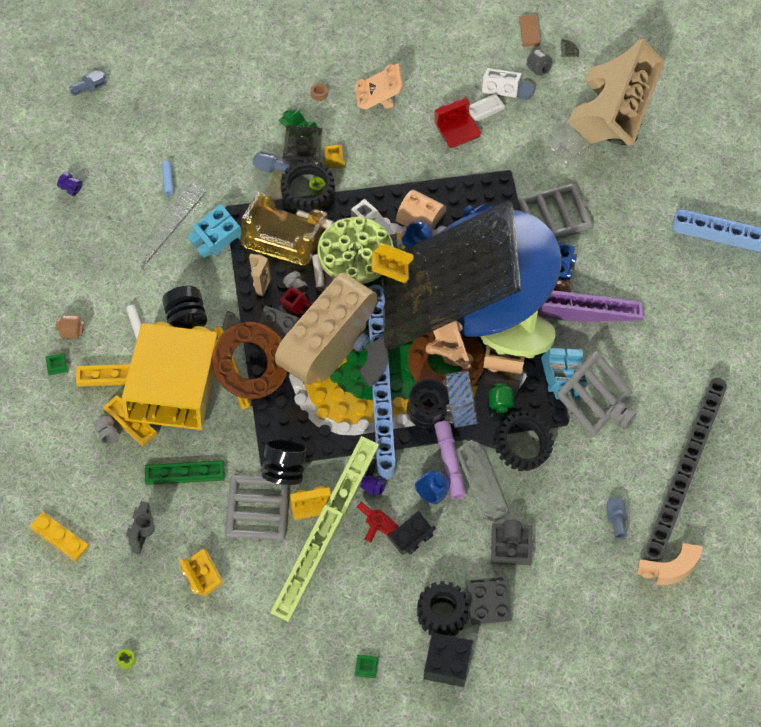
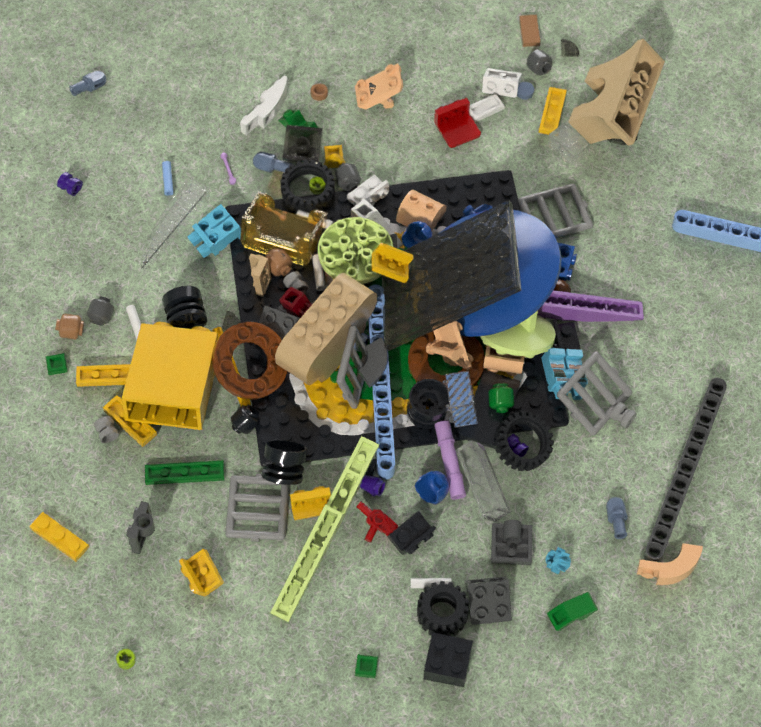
(100, 311): none -> dark grey head
(232, 180): none -> lavender hinge
(245, 419): none -> black head
(271, 103): none -> white slope
(279, 262): none -> medium nougat head
(346, 369): none -> light grey bar
(347, 176): none -> dark grey head
(370, 190): none -> white bracket
(424, 582): none -> white piece
(517, 447): none -> dark purple wheel
(552, 110): none -> yellow plate
(558, 560): none -> medium azure gear
(565, 336): none -> black bracket
(571, 610): none -> green slope

